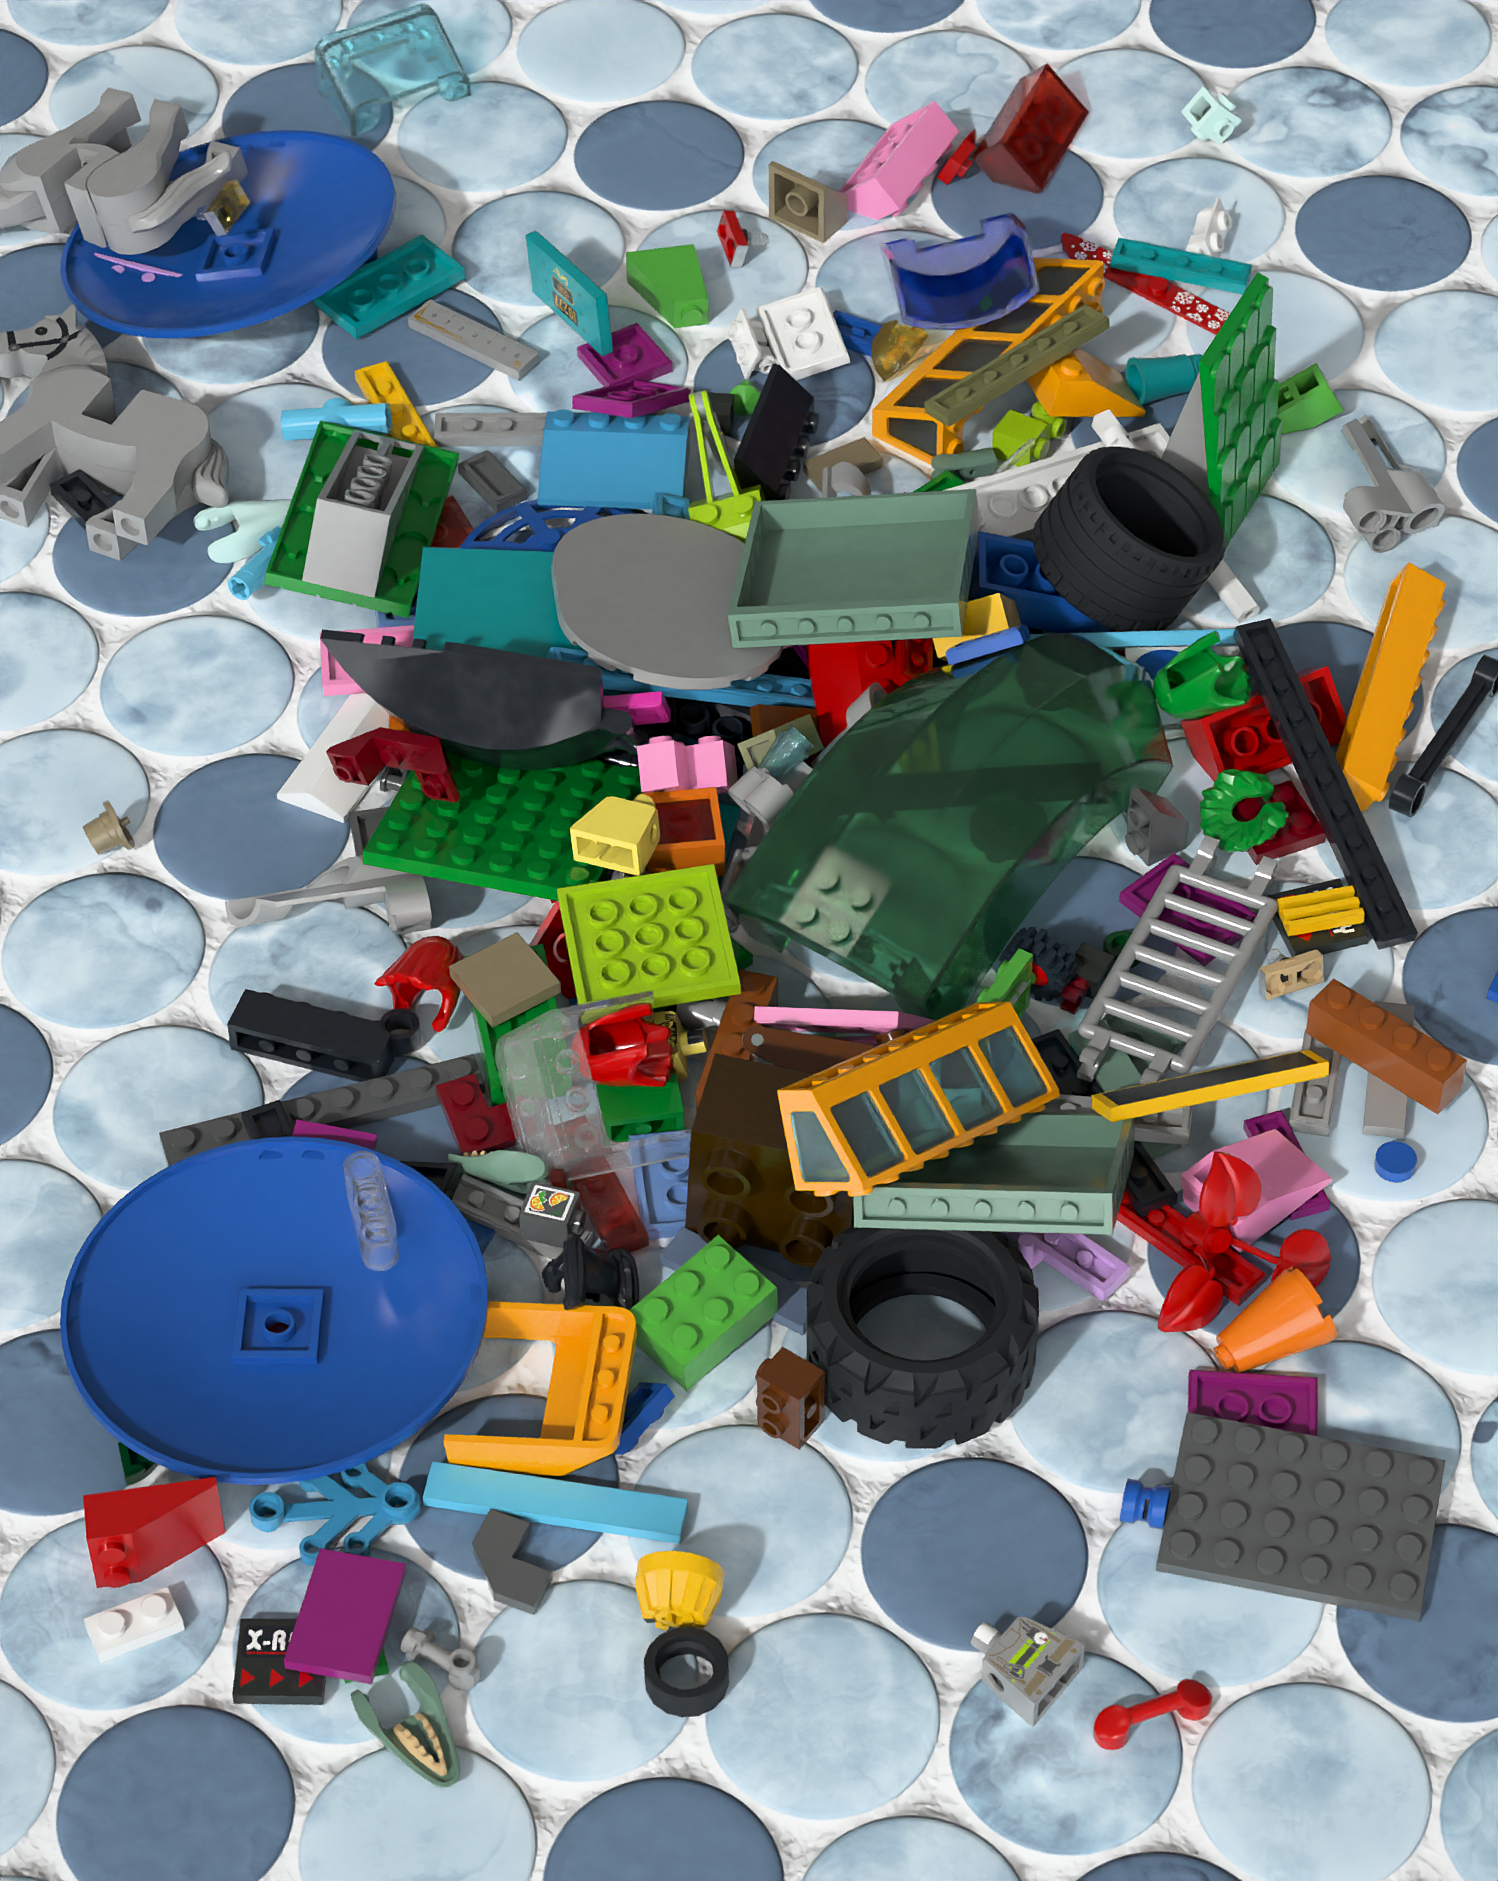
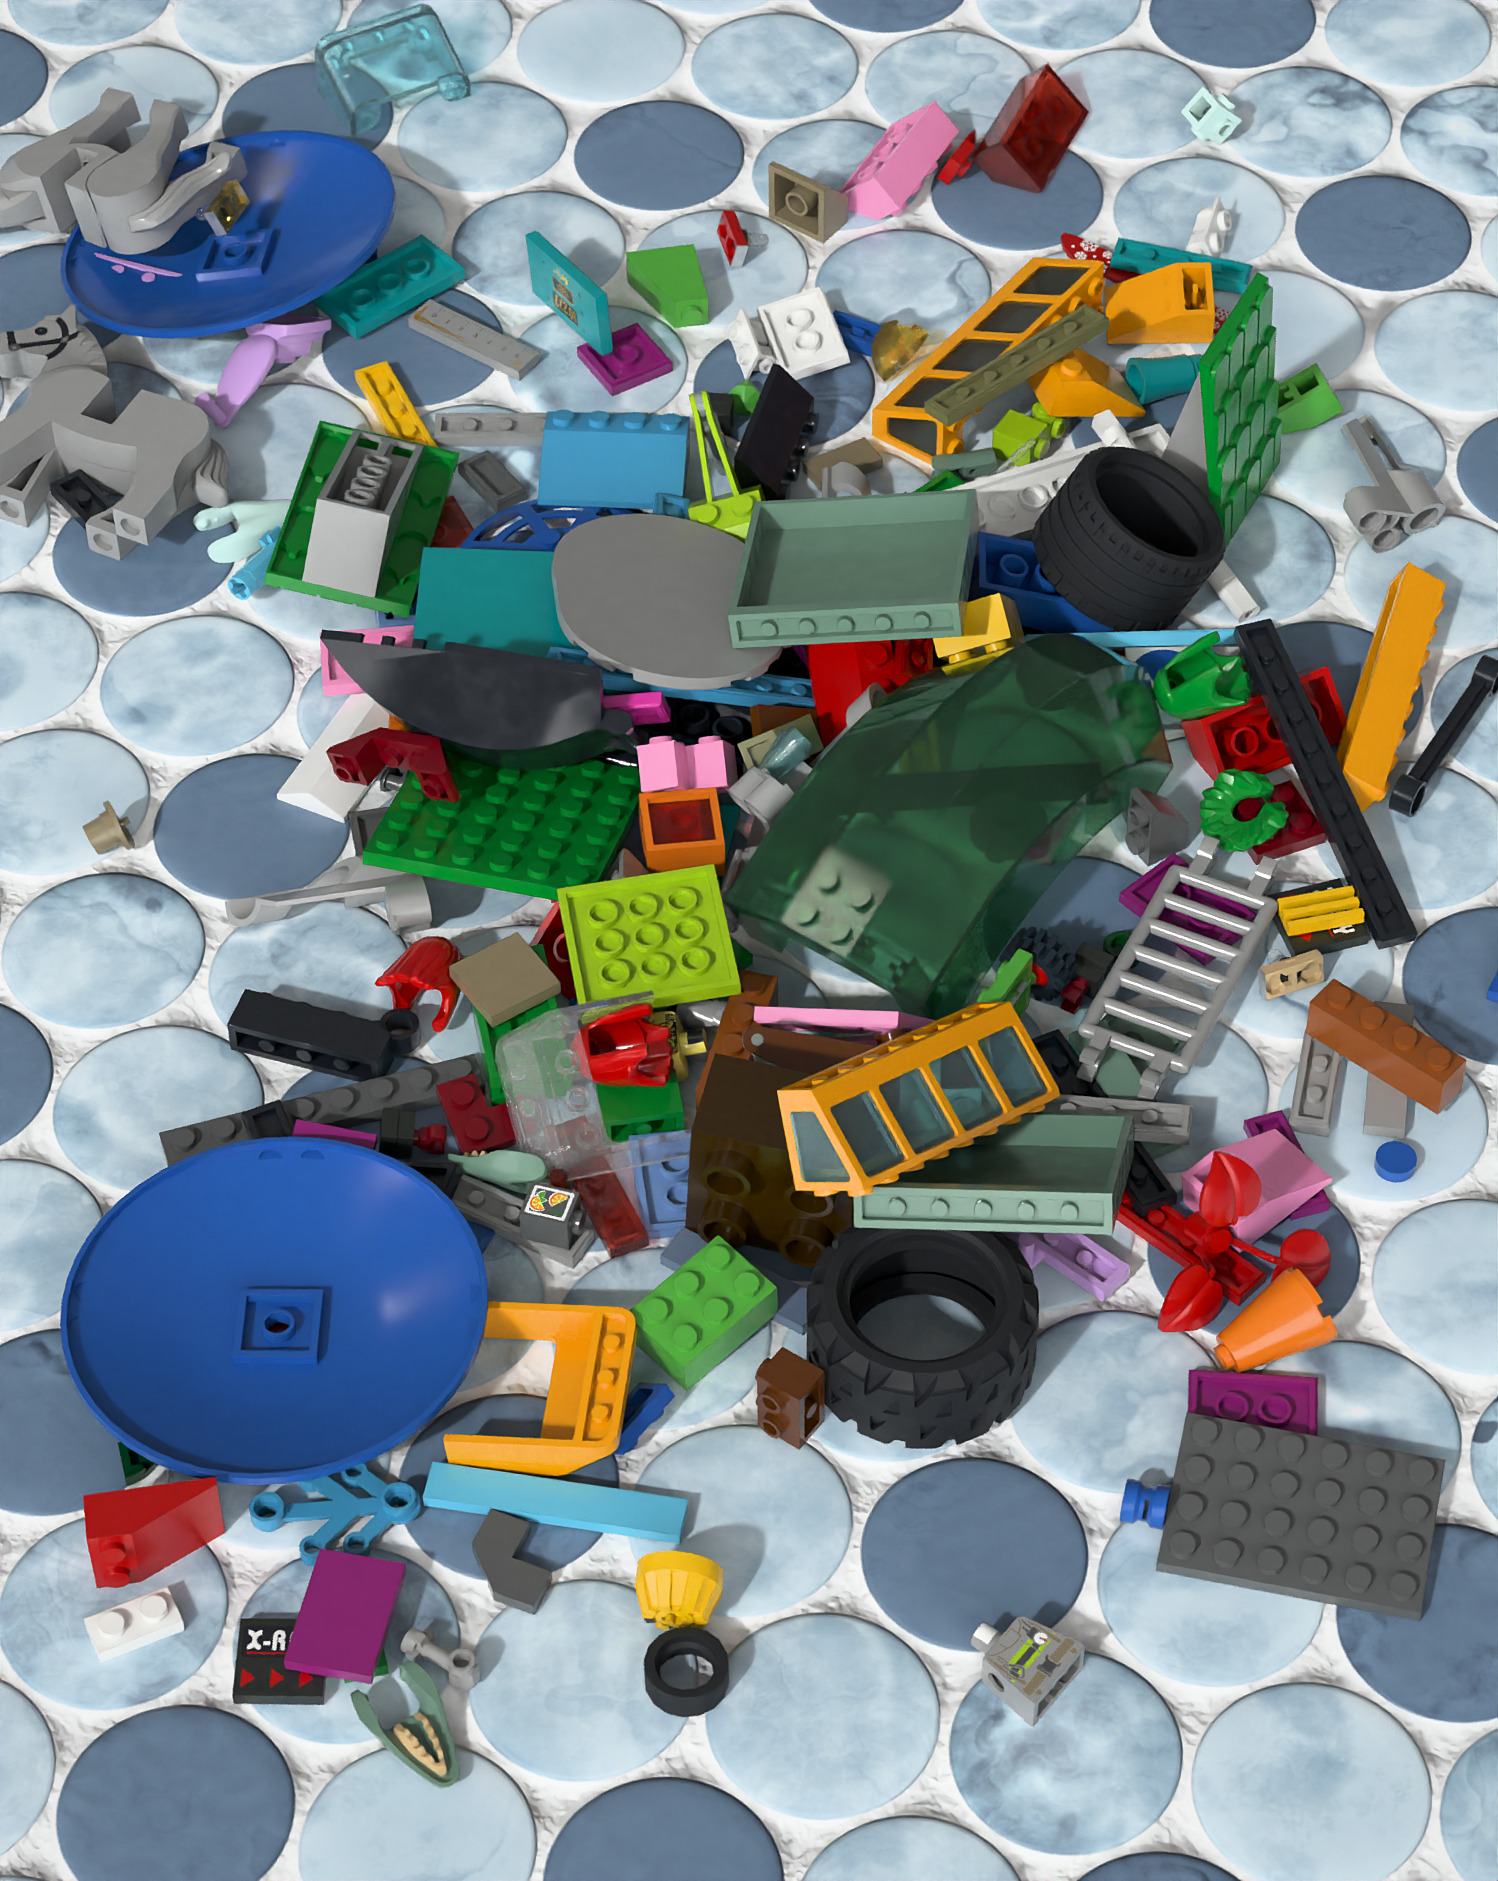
(251, 360): none -> lavender piece
(303, 423): medium azure piece -> none
(371, 1210): clear beam -> none
(399, 1136): none -> pearl dark grey piece
(593, 1273): black hair -> none
(617, 834): light yellow torso -> none
(631, 398): magenta tile -> none
(964, 278): clear blue windscreen -> none
(987, 644): tile -> none
(1113, 1723): red bar -> none
(1162, 306): none -> light orange slope
(1209, 1085): tile -> none

